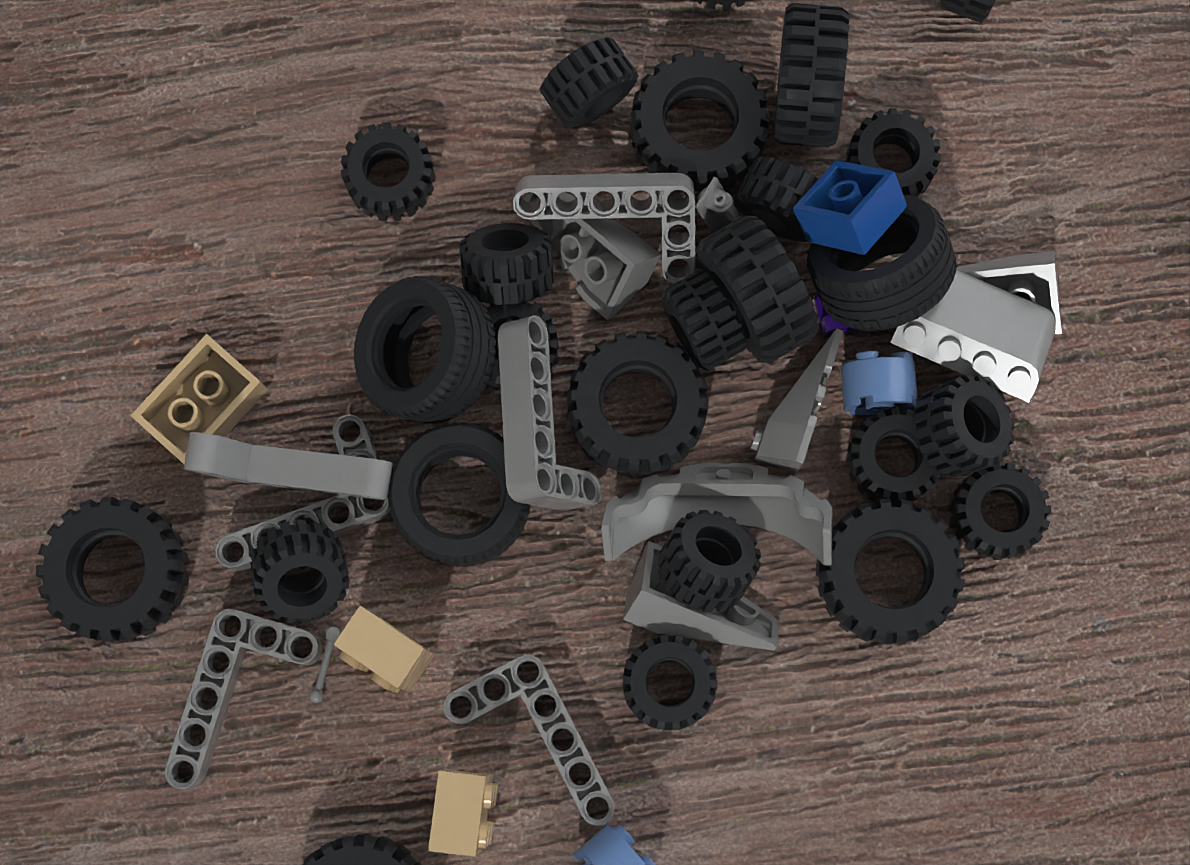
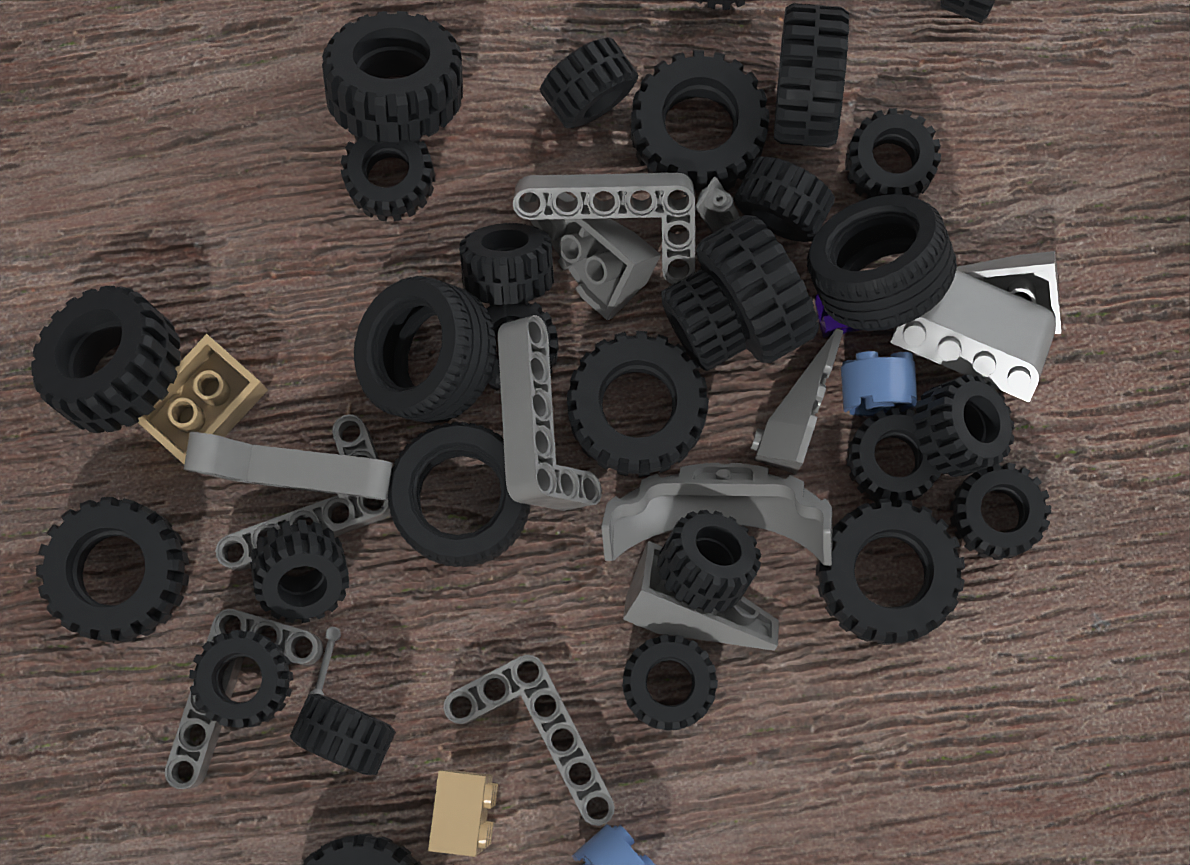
(128, 382): none -> black tyre
(210, 671): none -> black tyre
(342, 734): none -> black tyre
(378, 646): tan brick -> none
(400, 106): none -> black tyre
(850, 207): blue brick -> none

